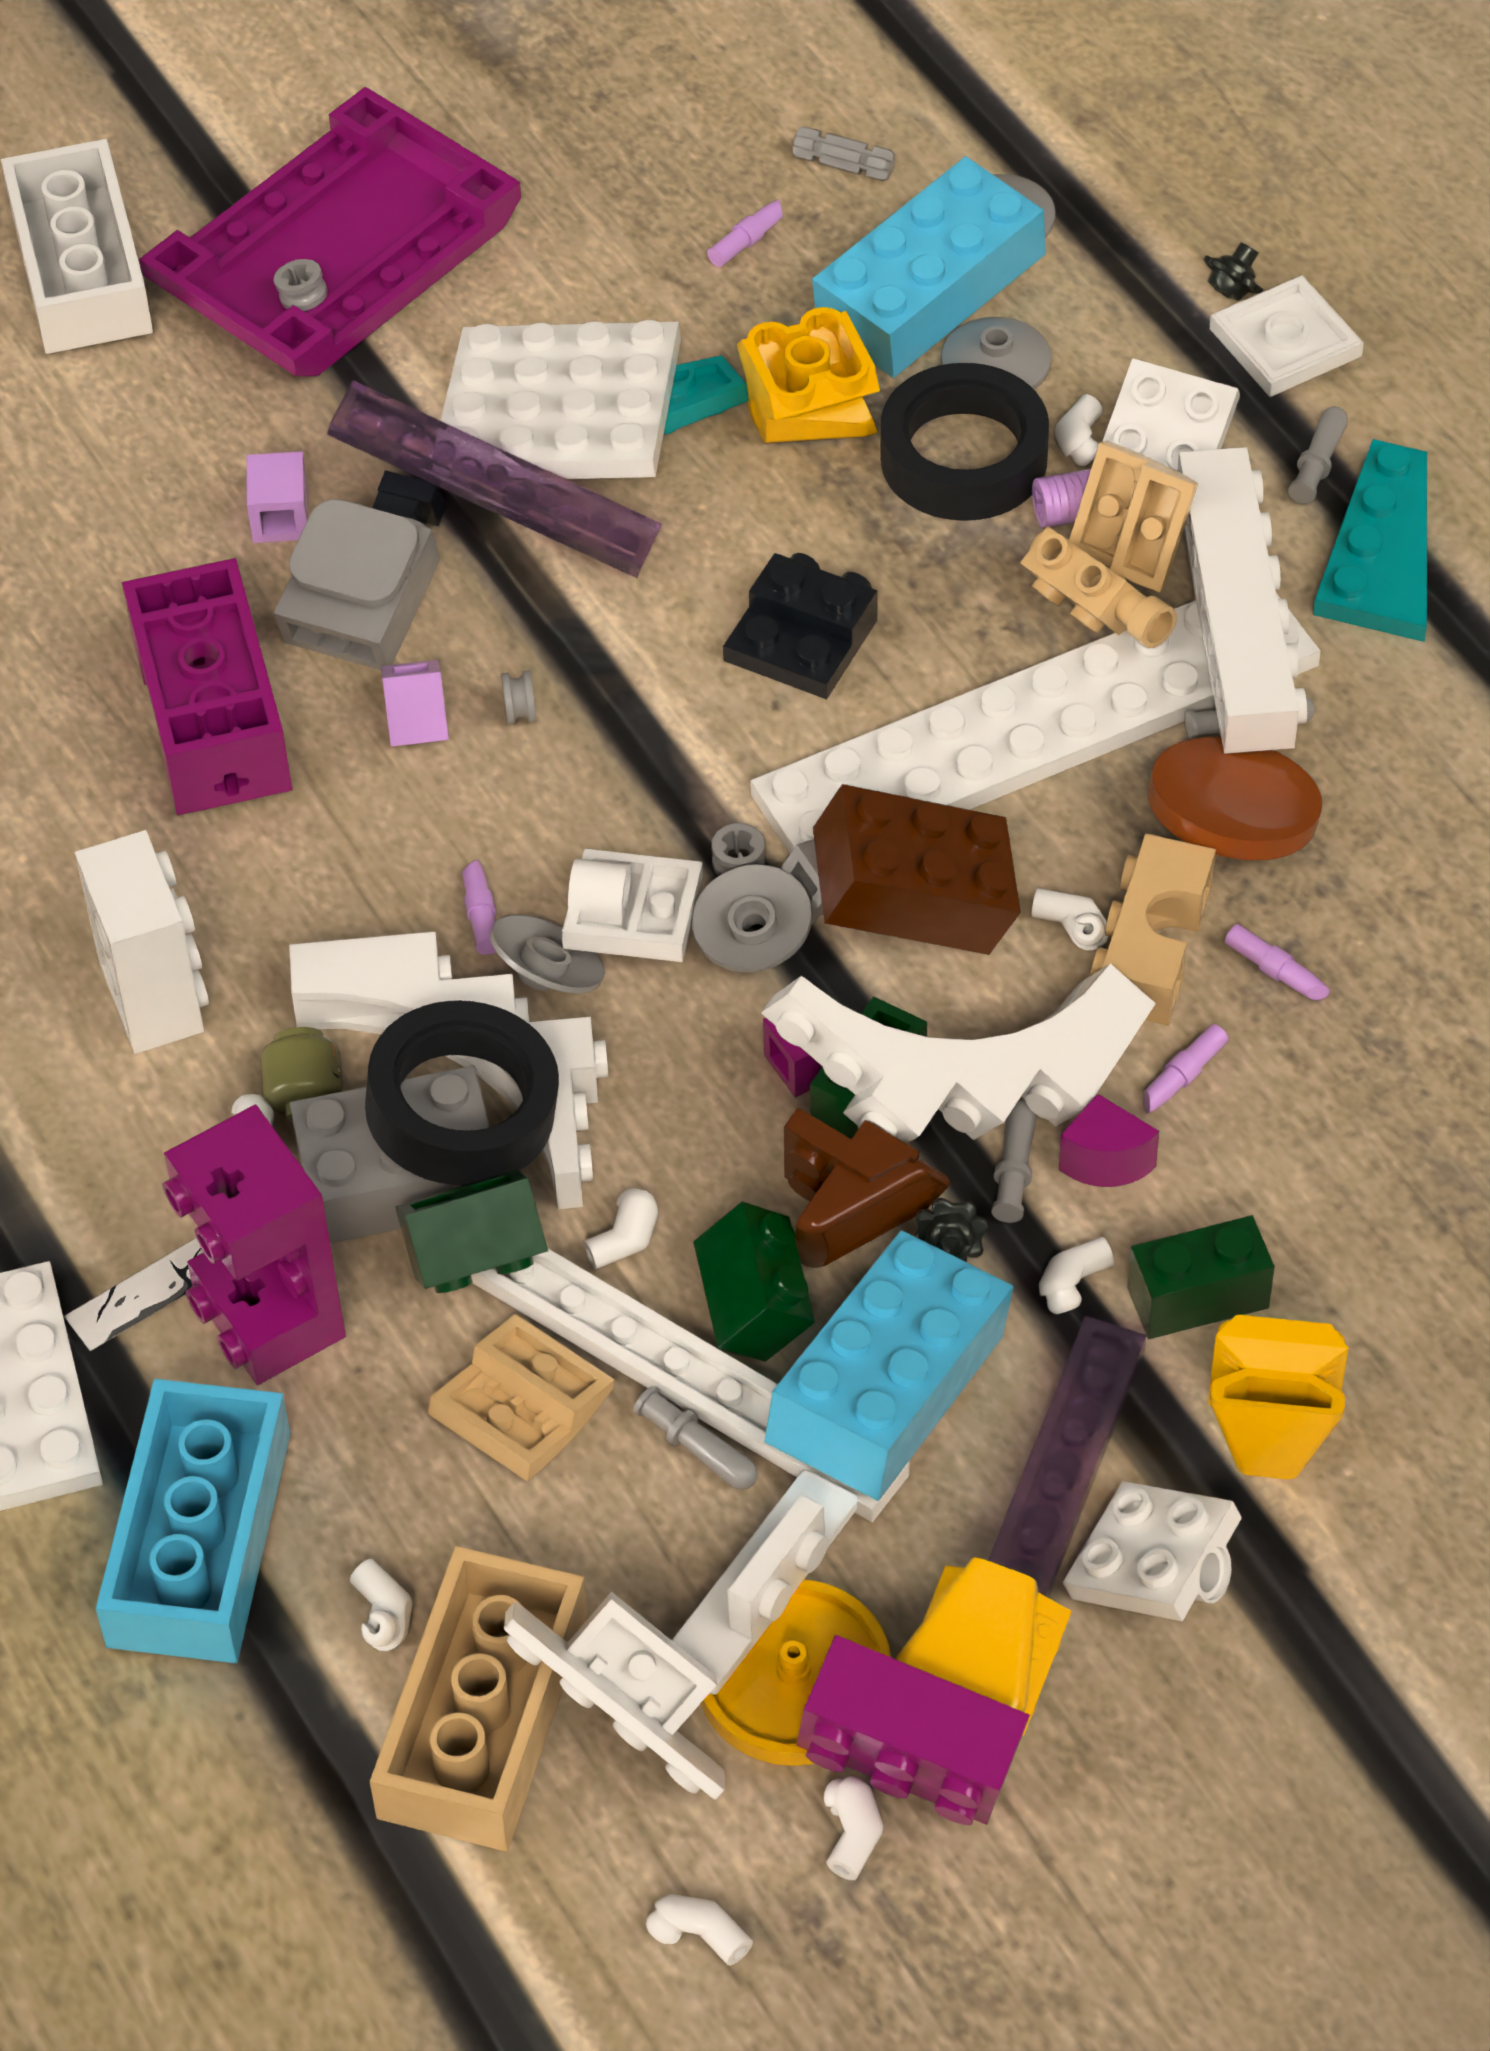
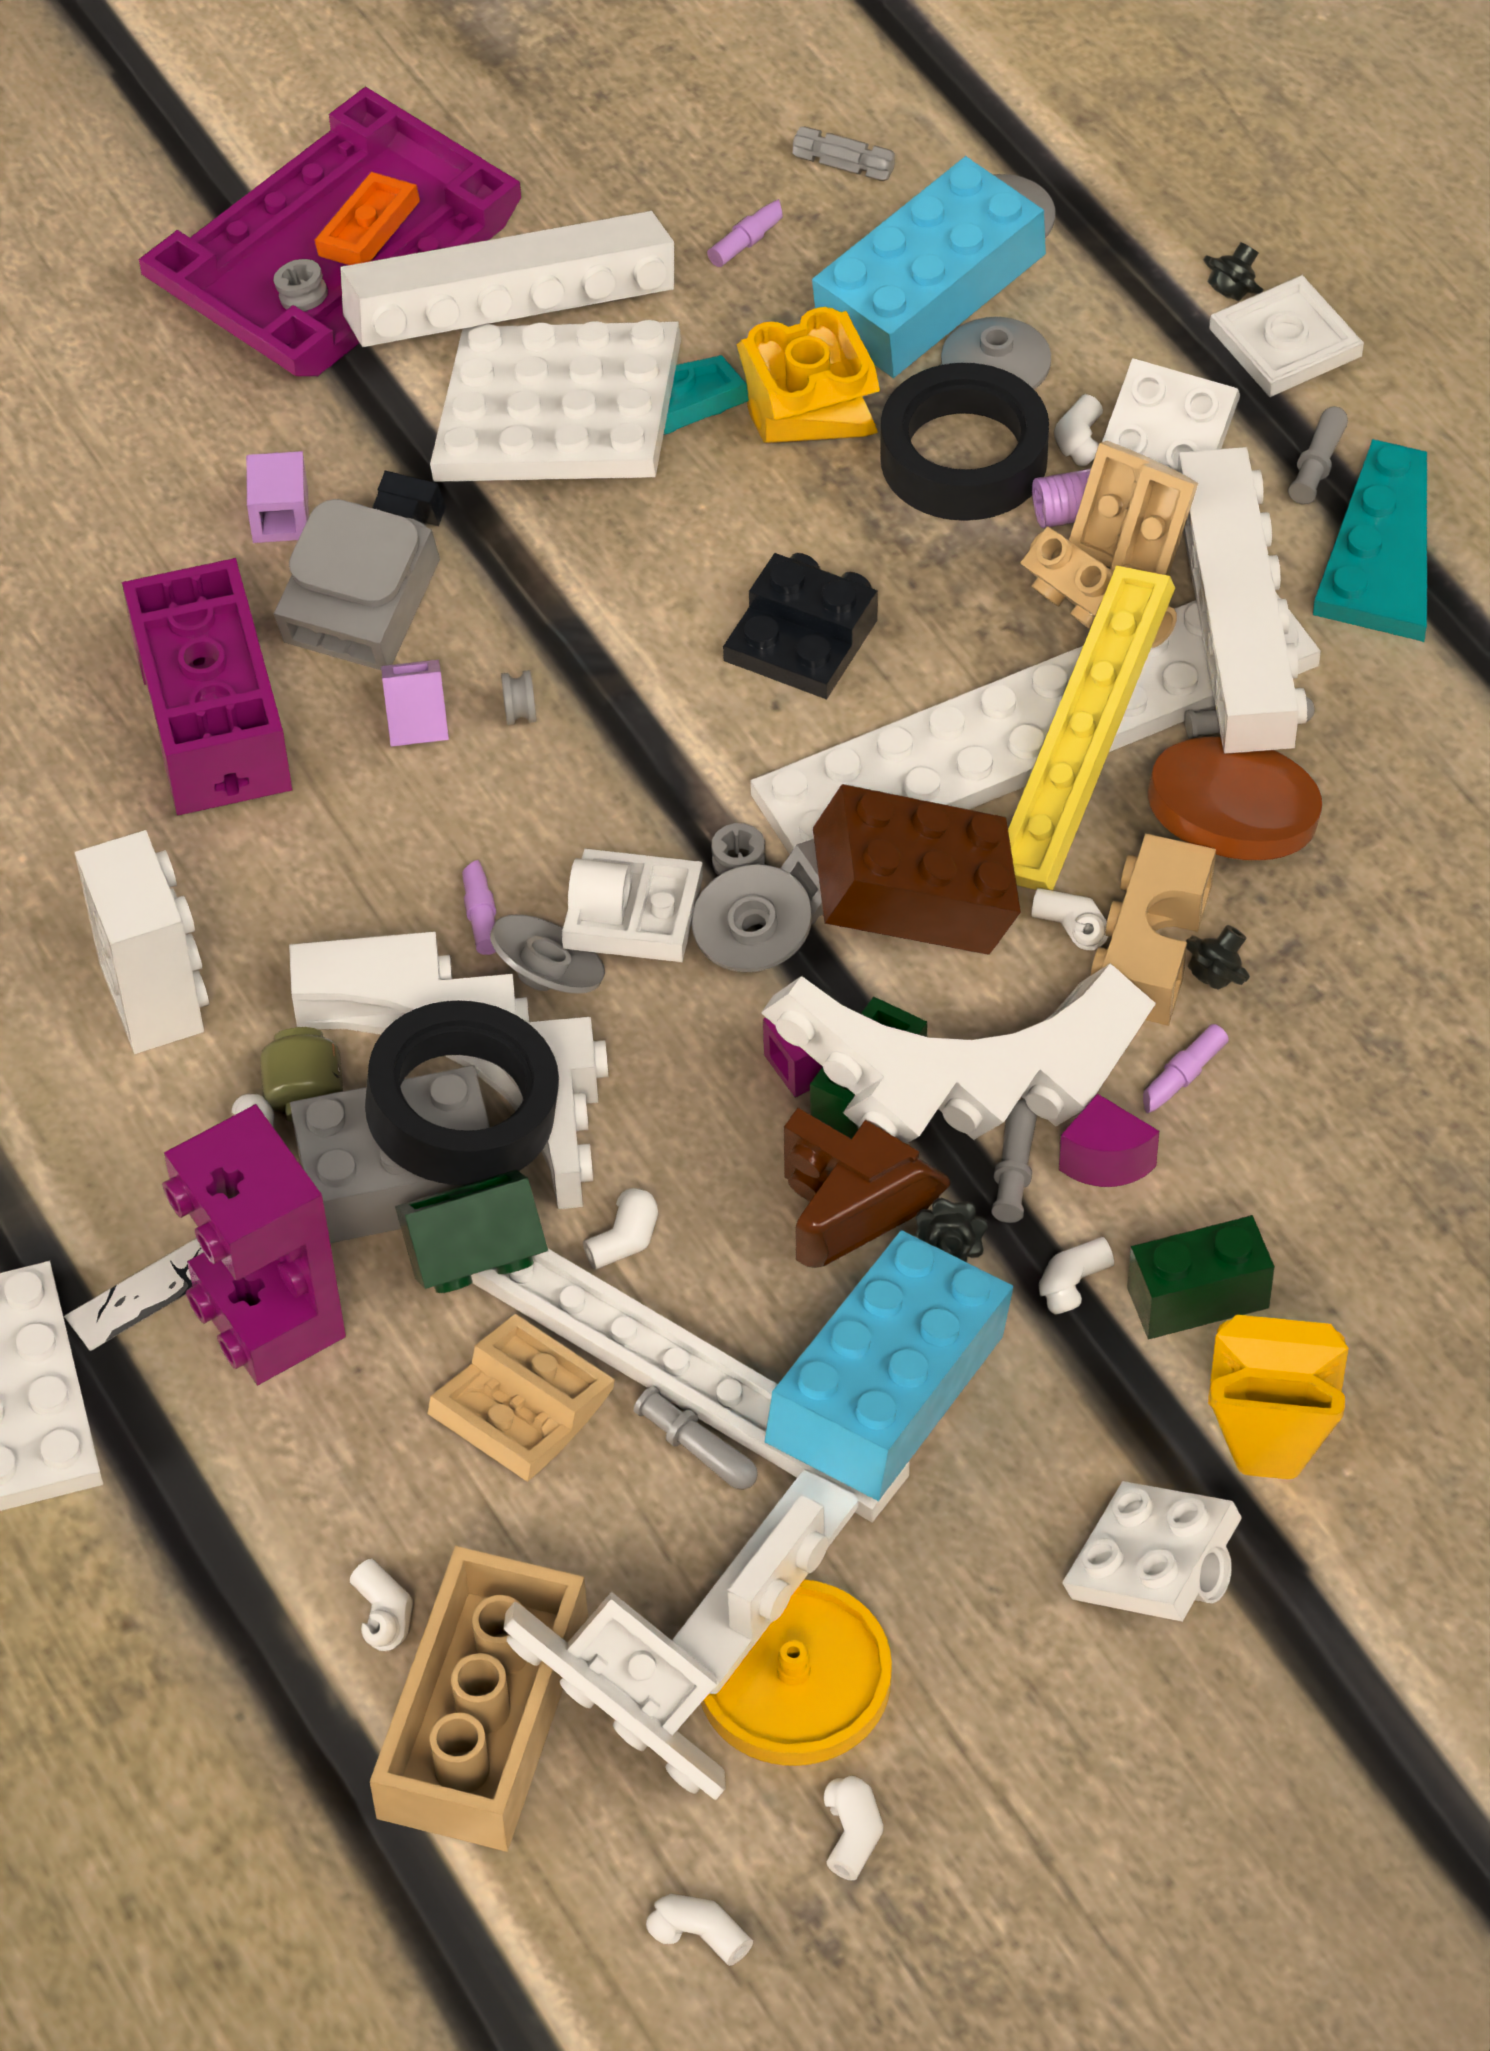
(77, 246): white brick -> none
(194, 1521): medium azure brick -> none
(367, 220): none -> orange plate
(494, 479): clear purple plate -> none
(507, 278): none -> white brick
(753, 1281): dark green brick -> none
(910, 1732): magenta brick -> none
(989, 1634): yellow piece -> none
(1068, 1451): clear purple plate -> none
(1086, 724): none -> light yellow plate
(1217, 959): none -> pearl dark grey plant
(1276, 963): lavender piece -> none

